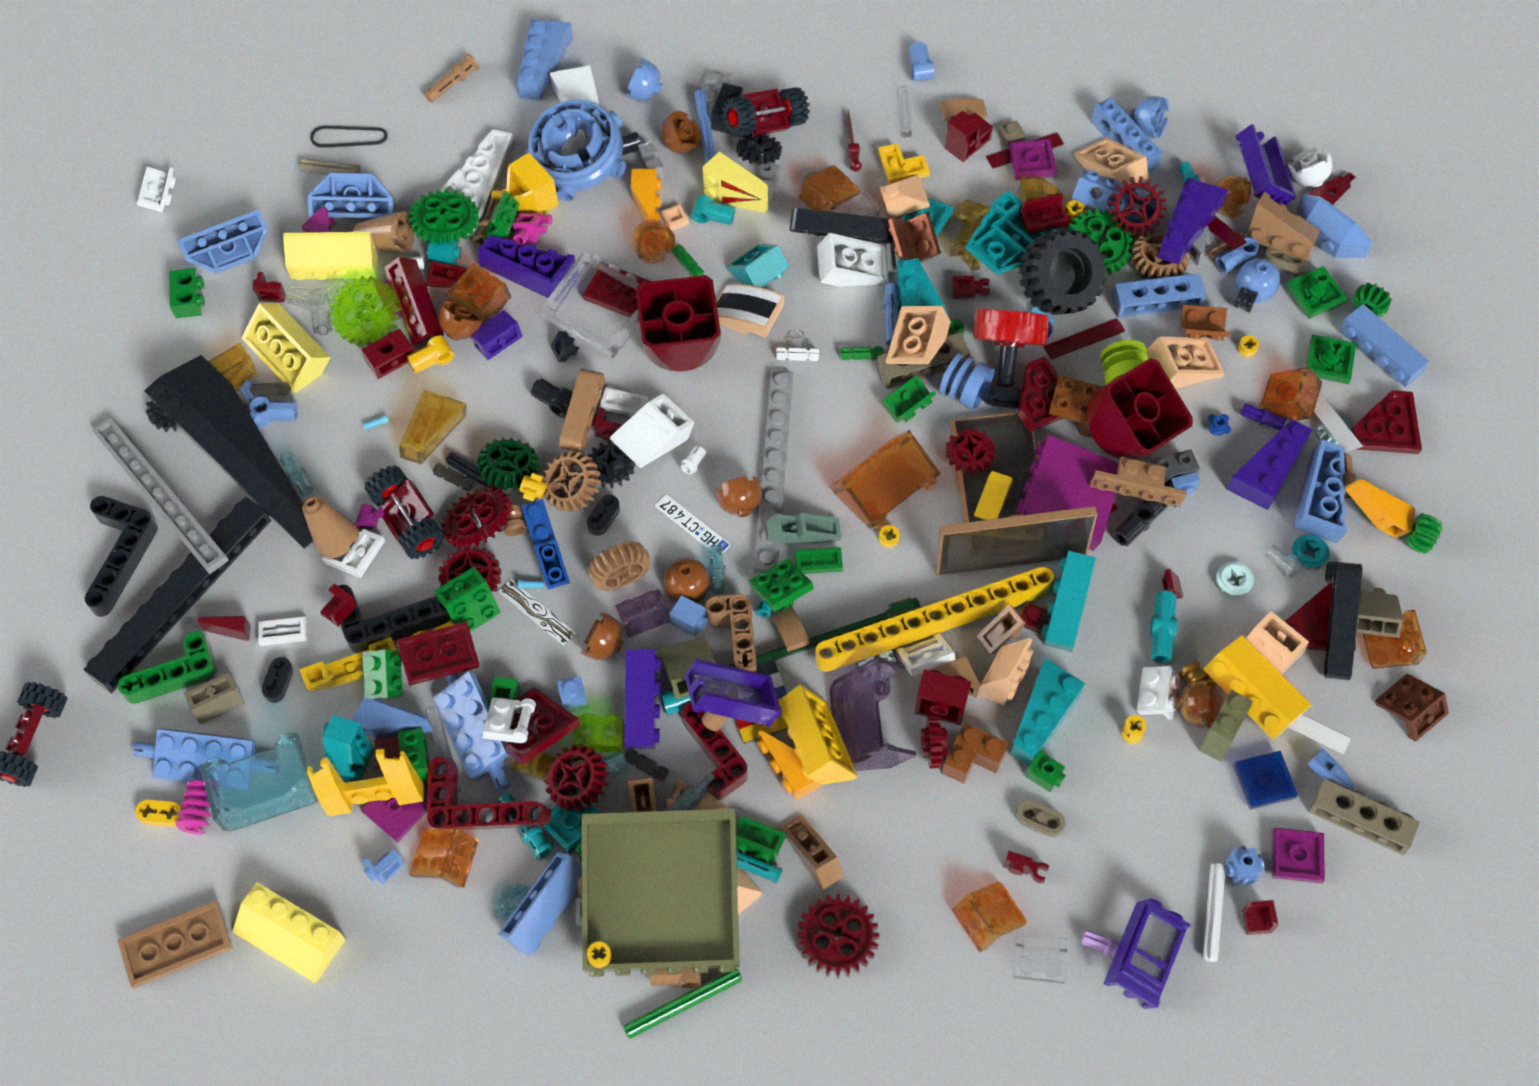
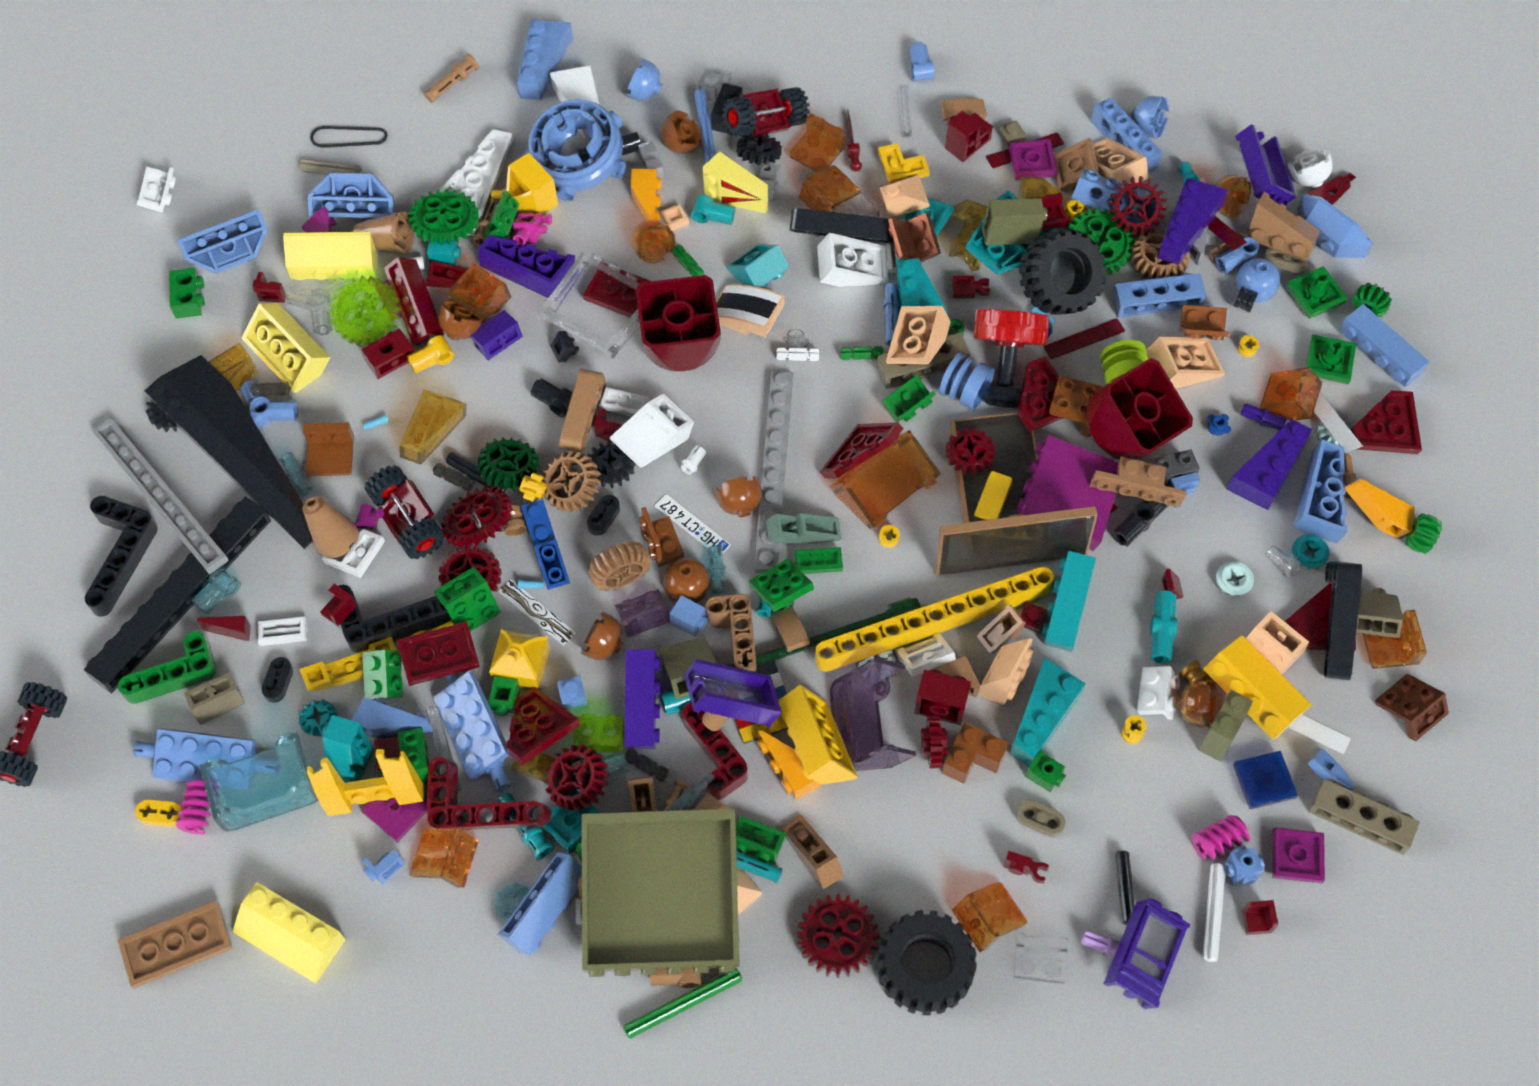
(220, 585): none -> clear light blue piece
(310, 725): none -> teal gear
(329, 449): none -> dark orange bracket
(501, 716): white plate -> none
(520, 658): none -> yellow piece
(598, 946): yellow bush -> none
(661, 539): none -> dark orange bracket
(819, 144): none -> clear orange bracket
(861, 445): none -> dark red plate
(931, 929): none -> black tyre
(1013, 221): none -> olive brick
(1073, 161): none -> medium nougat tile
(1125, 885): none -> black axle
(1220, 835): none -> dark pink piece

